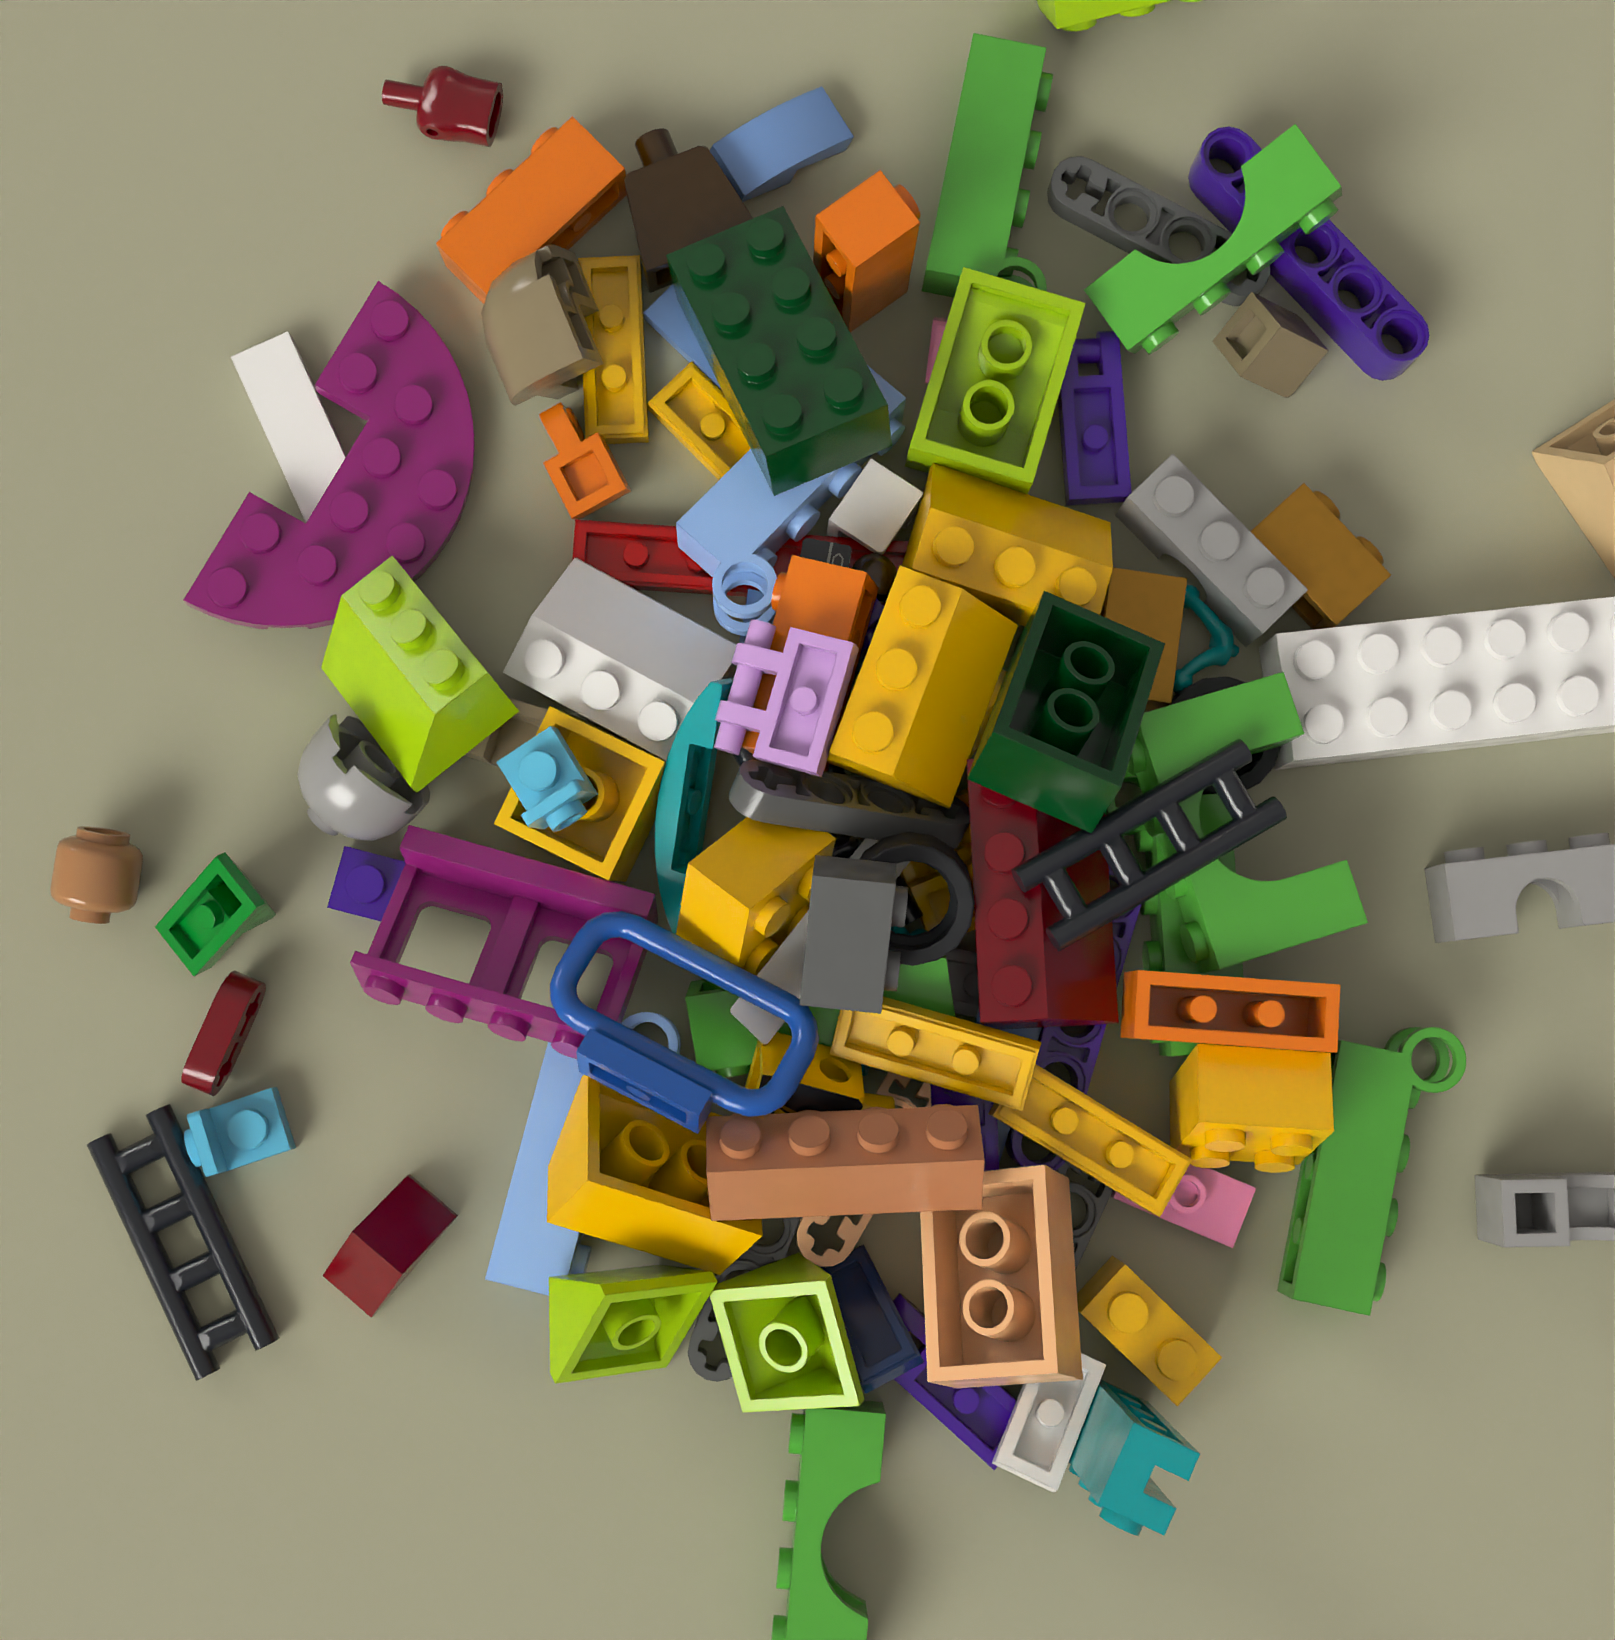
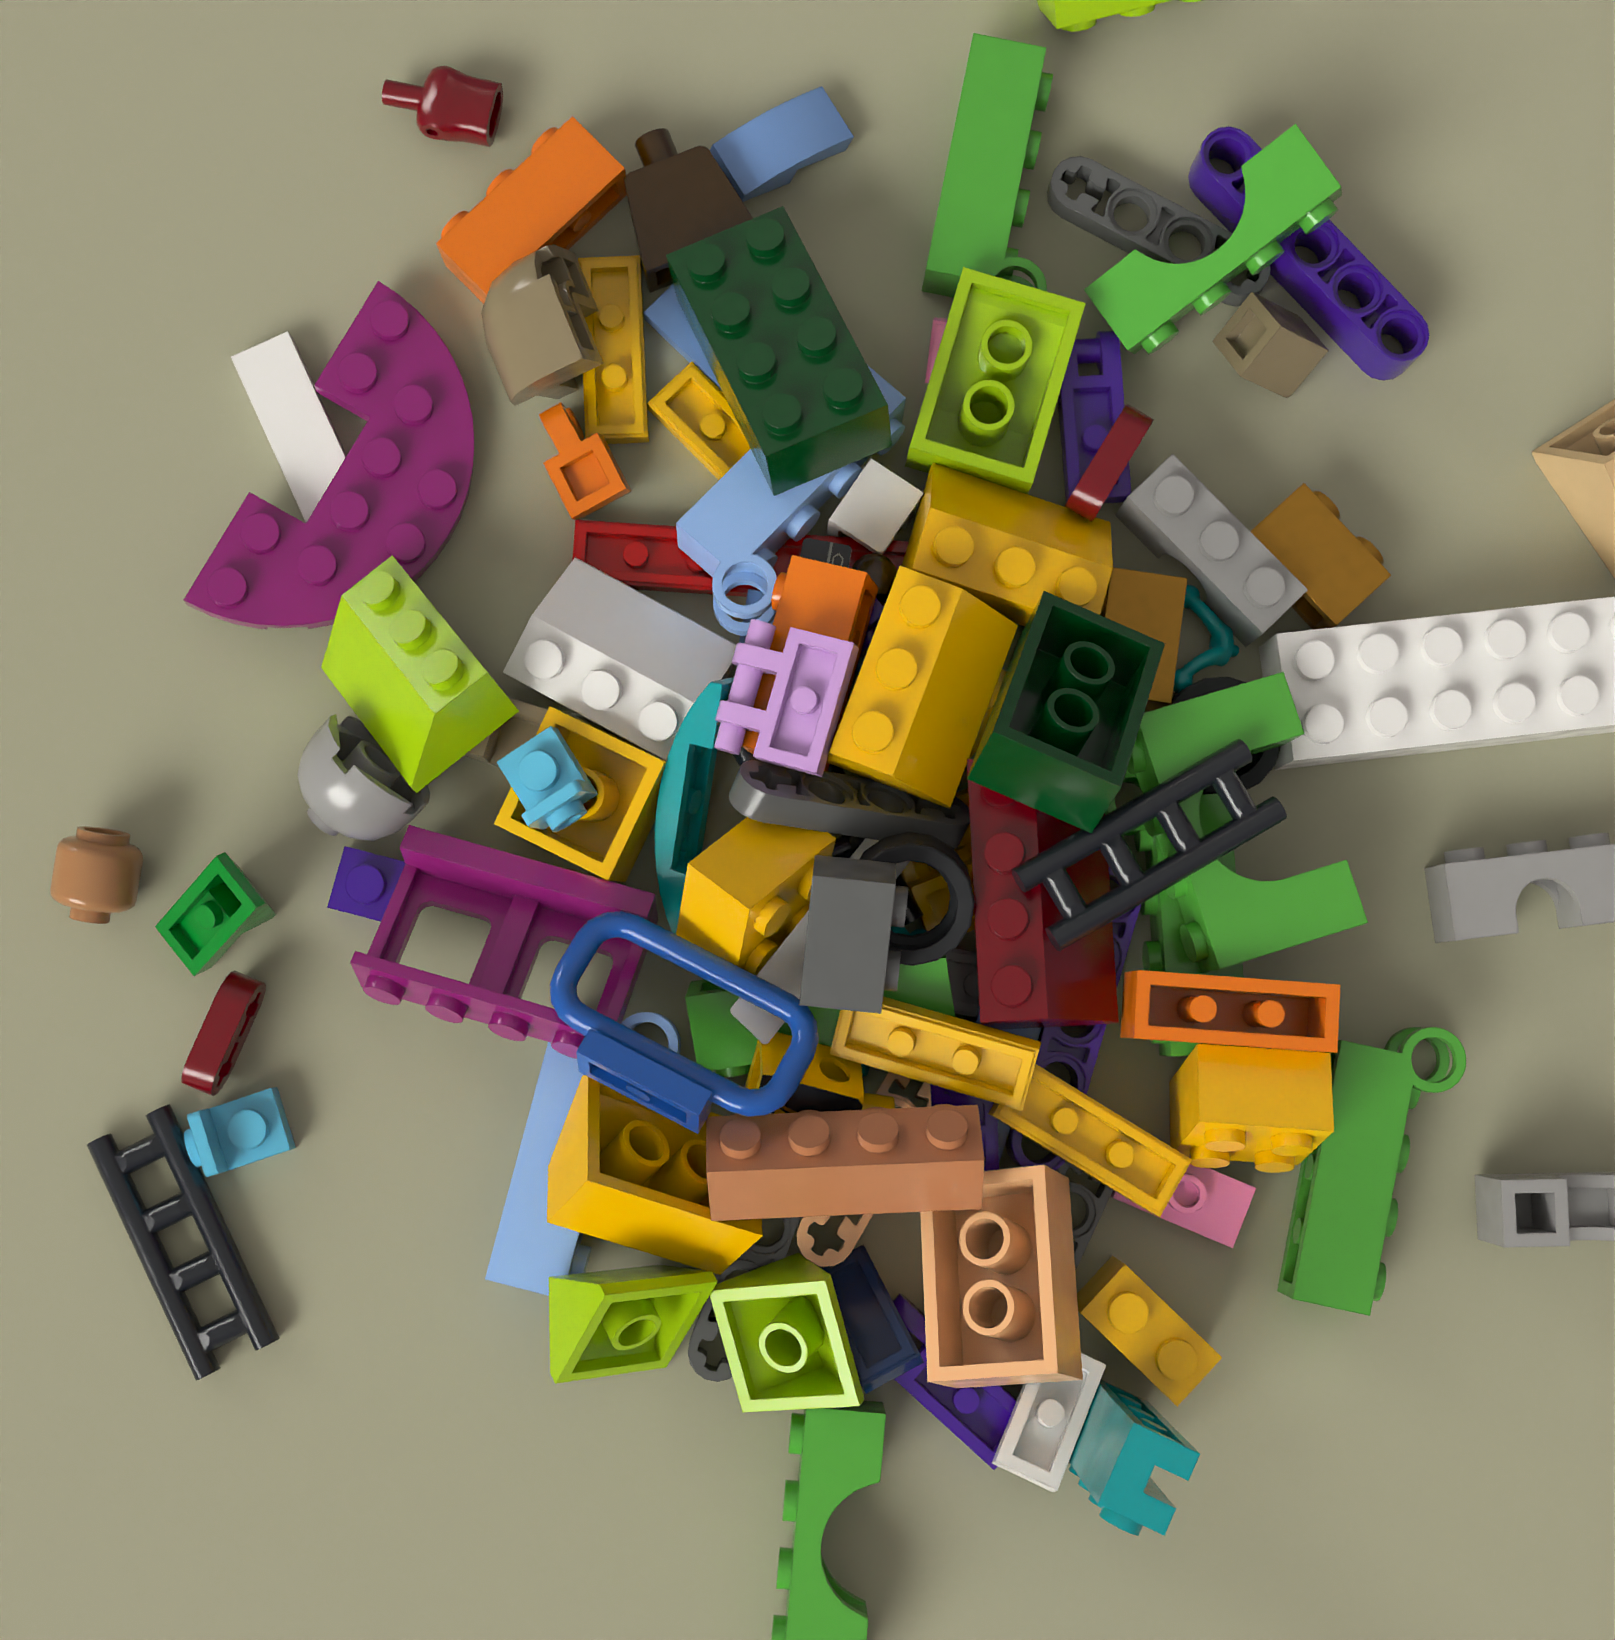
(389, 1244): dark red slope -> none
(867, 248): orange brick -> none
(1109, 462): none -> dark red beam

